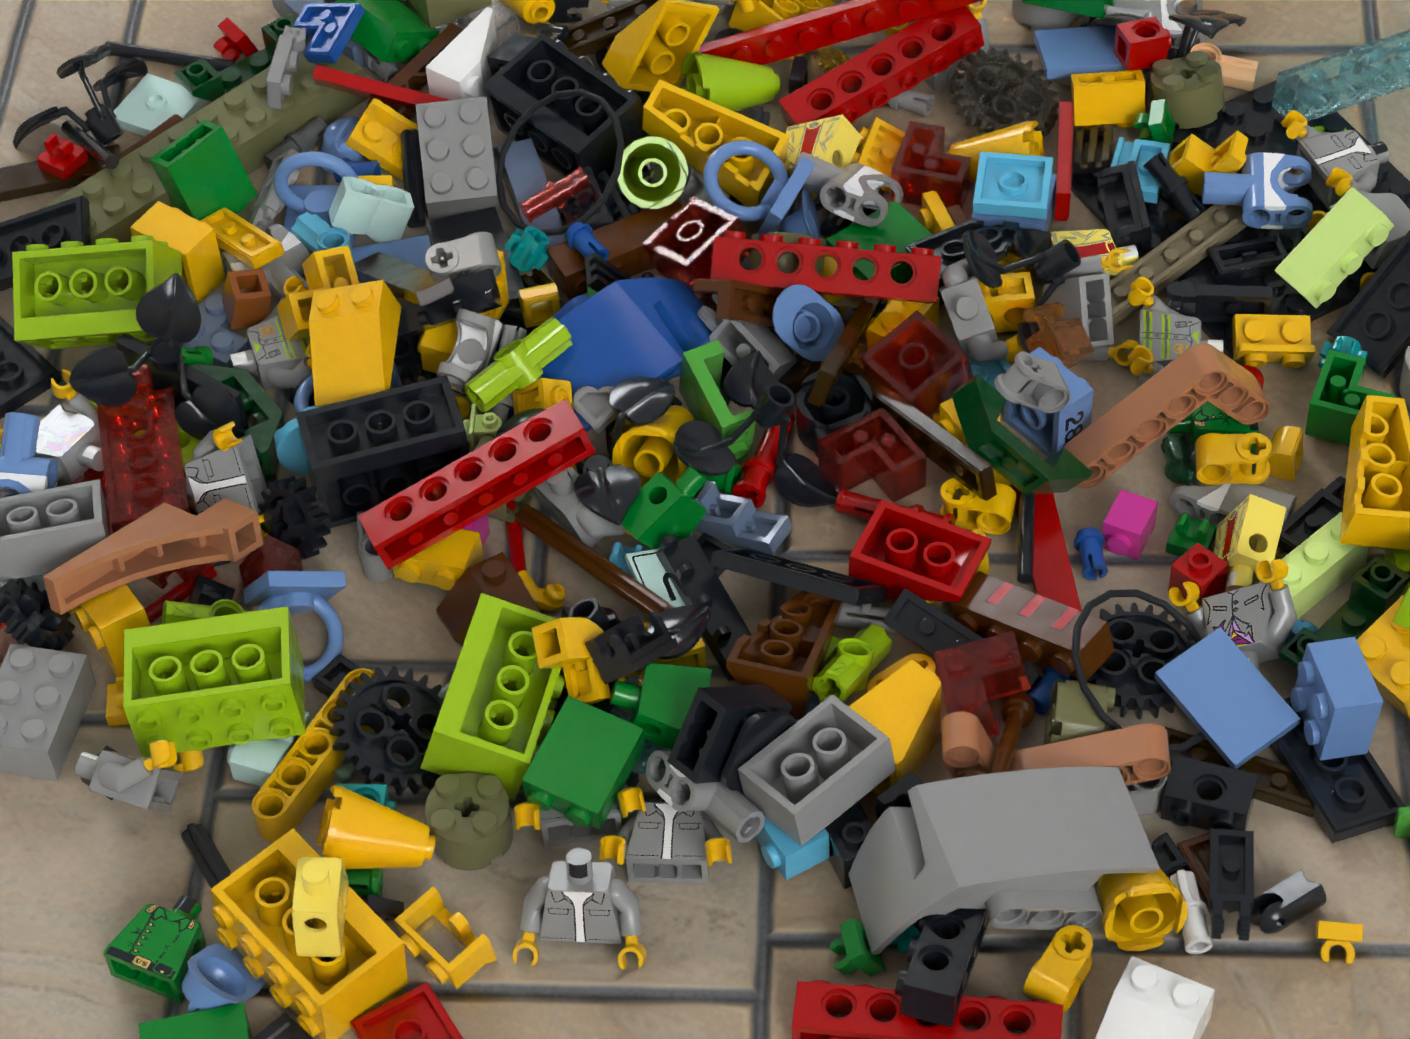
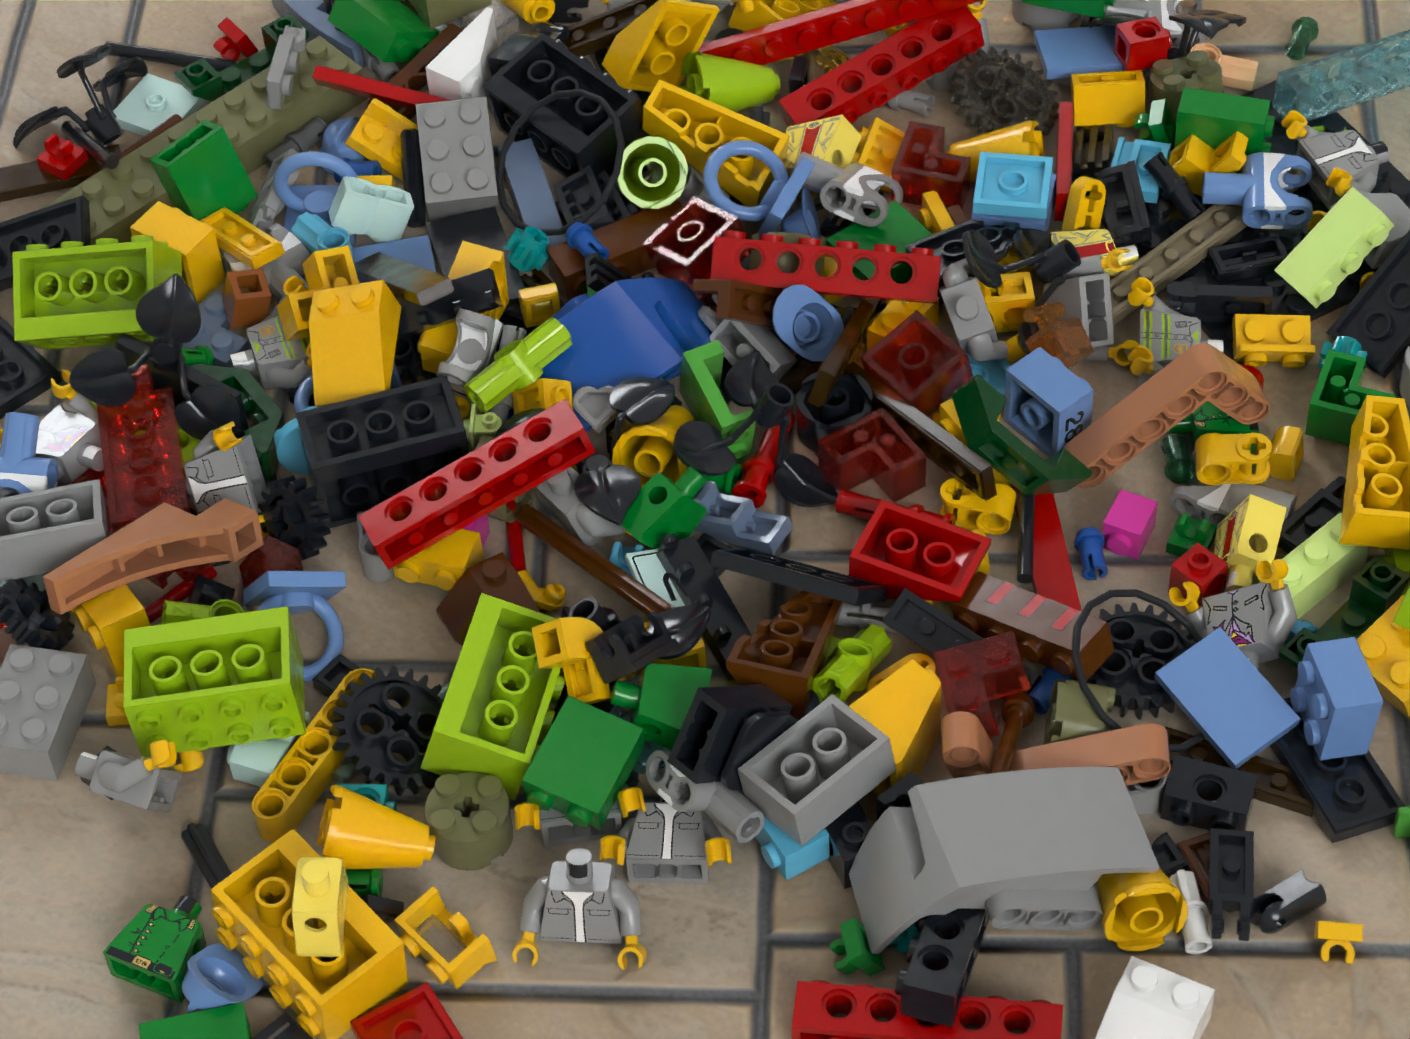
(330, 27): blue tile -> none
(464, 256): light grey piece -> none
(555, 194): clear red pin -> none
(1034, 384): light grey piece -> none
(1061, 967): yellow piece -> none
(1083, 210): none -> yellow beam
(1219, 115): none -> green brick
(1303, 32): none -> clear green pin

